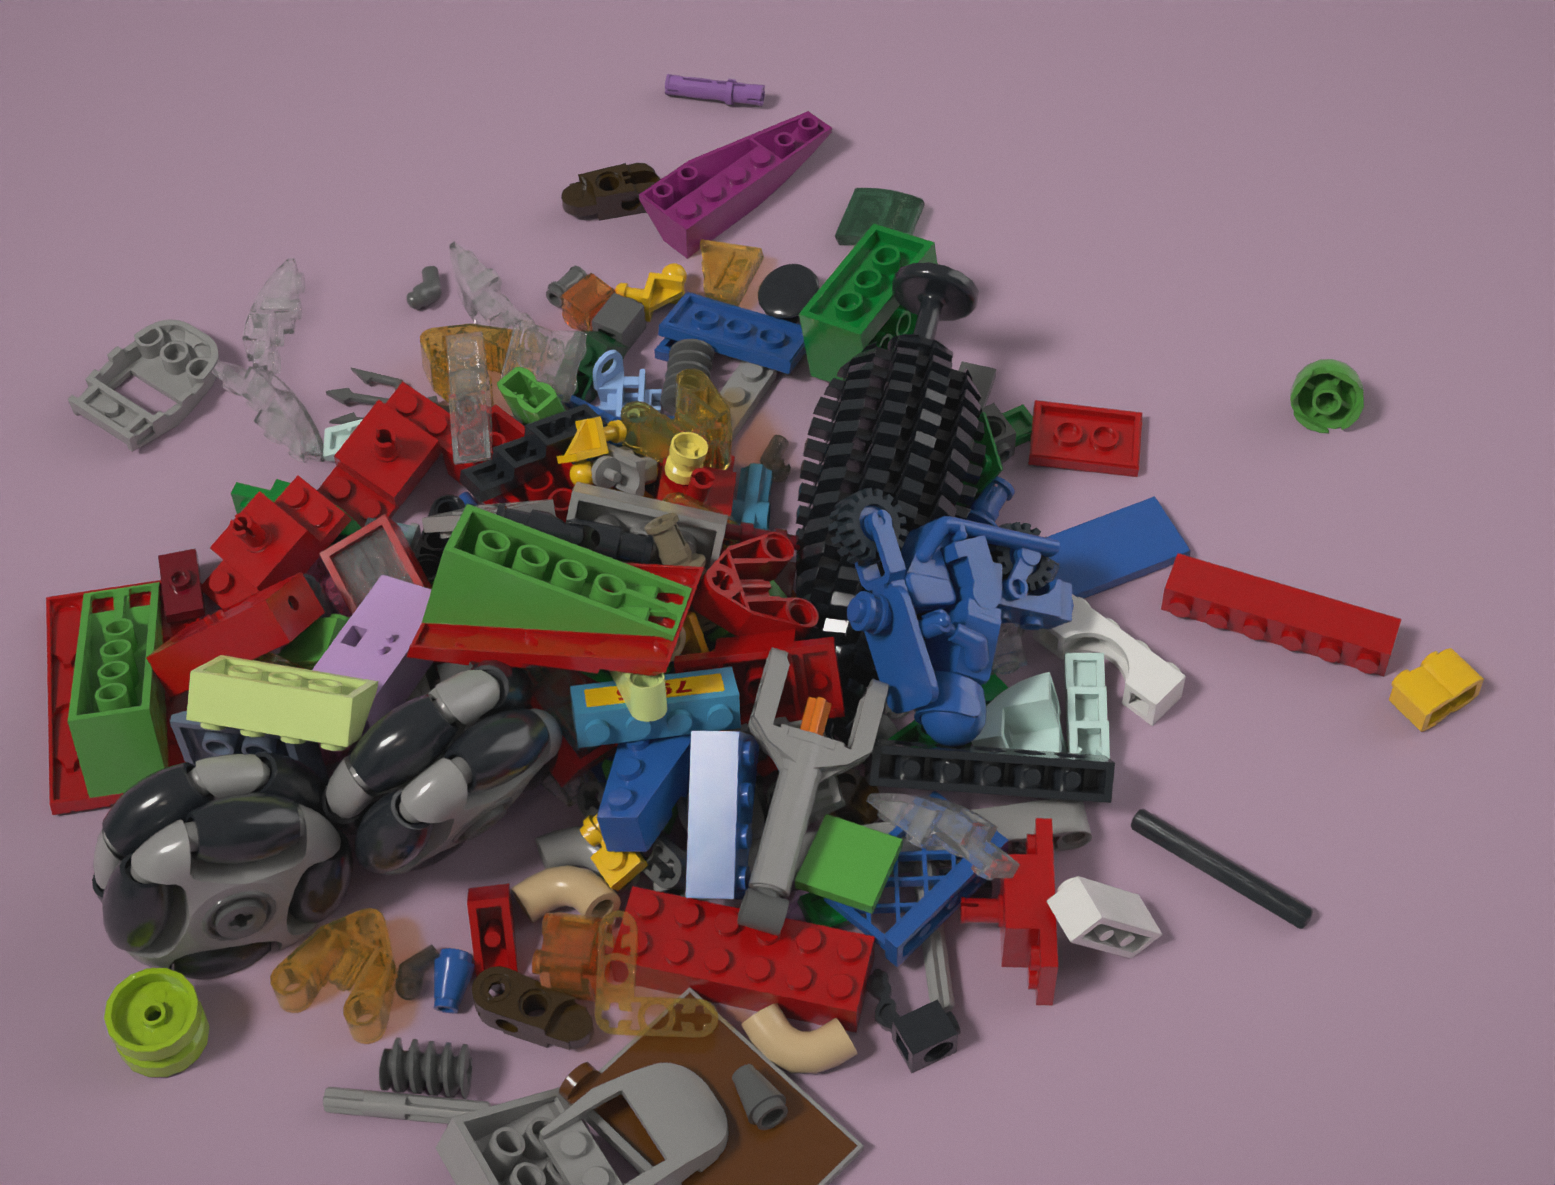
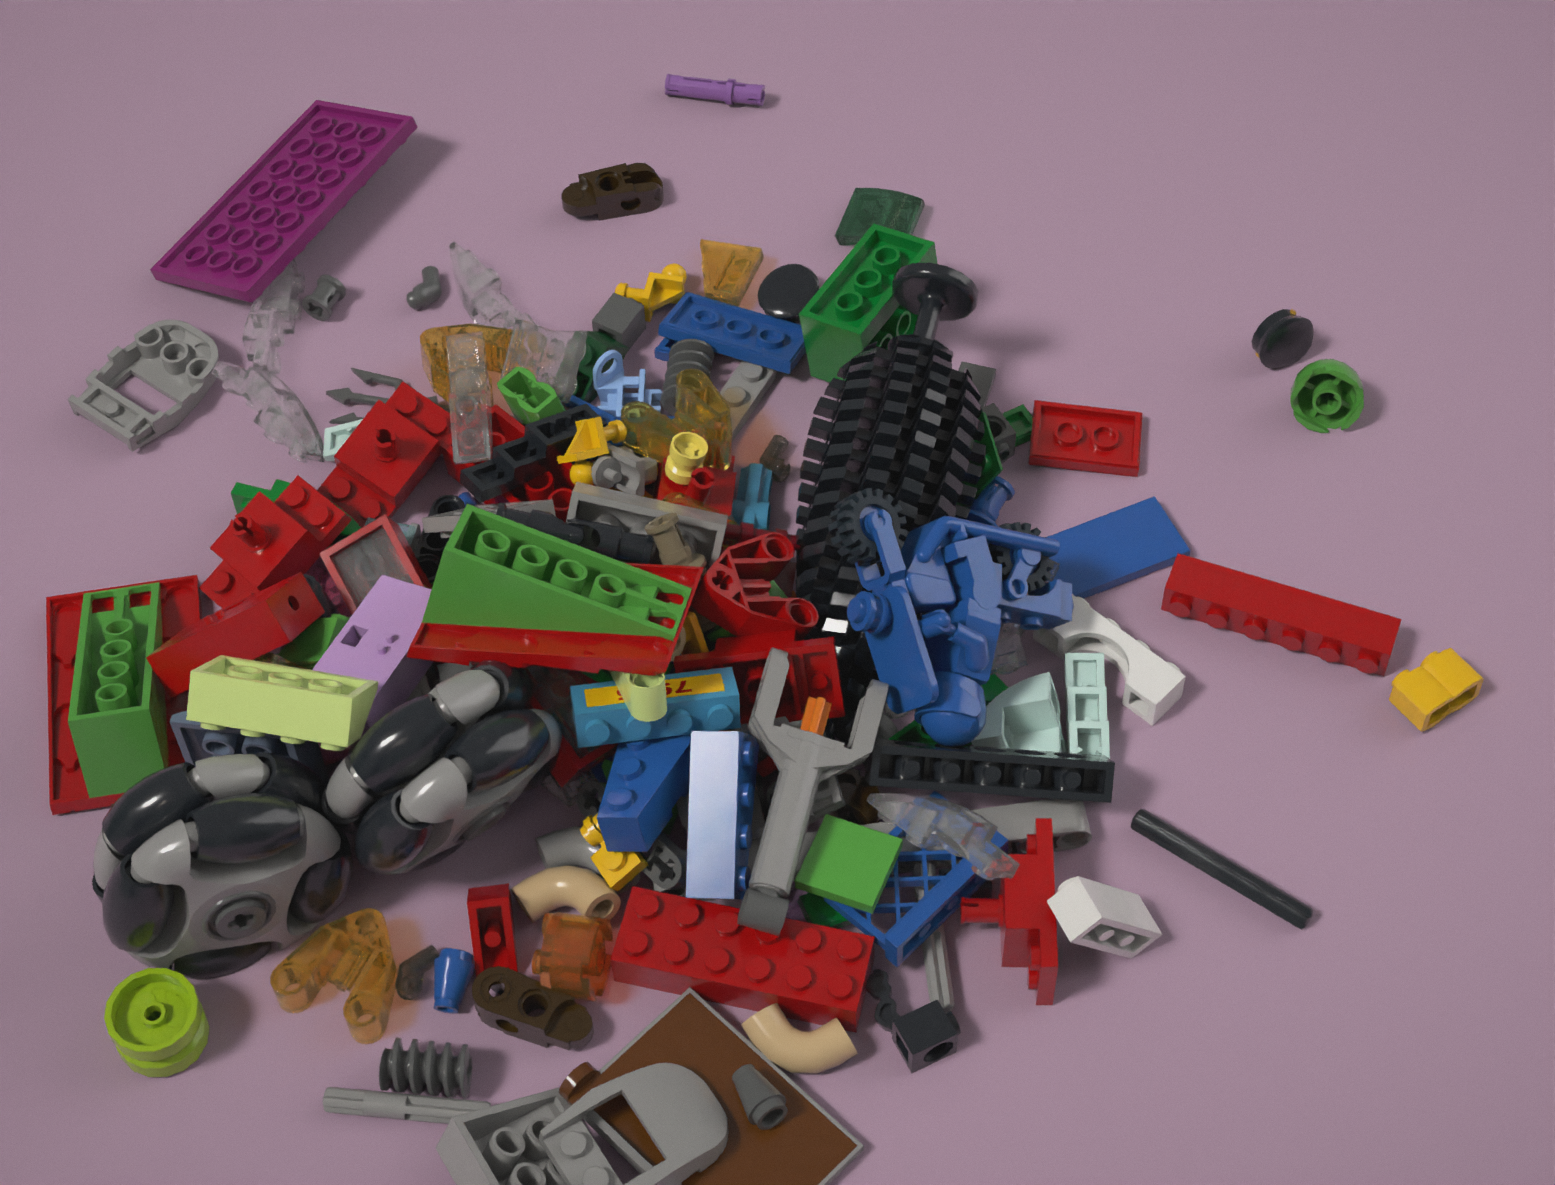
(181, 585): dark red plate -> none
(283, 200): none -> magenta plate
(324, 297): none -> dark grey bush
(556, 289): dark grey pin -> none
(584, 301): clear orange brick -> none
(625, 993): clear yellow beam -> none
(729, 182): magenta wedge -> none
(1282, 339): none -> black piece

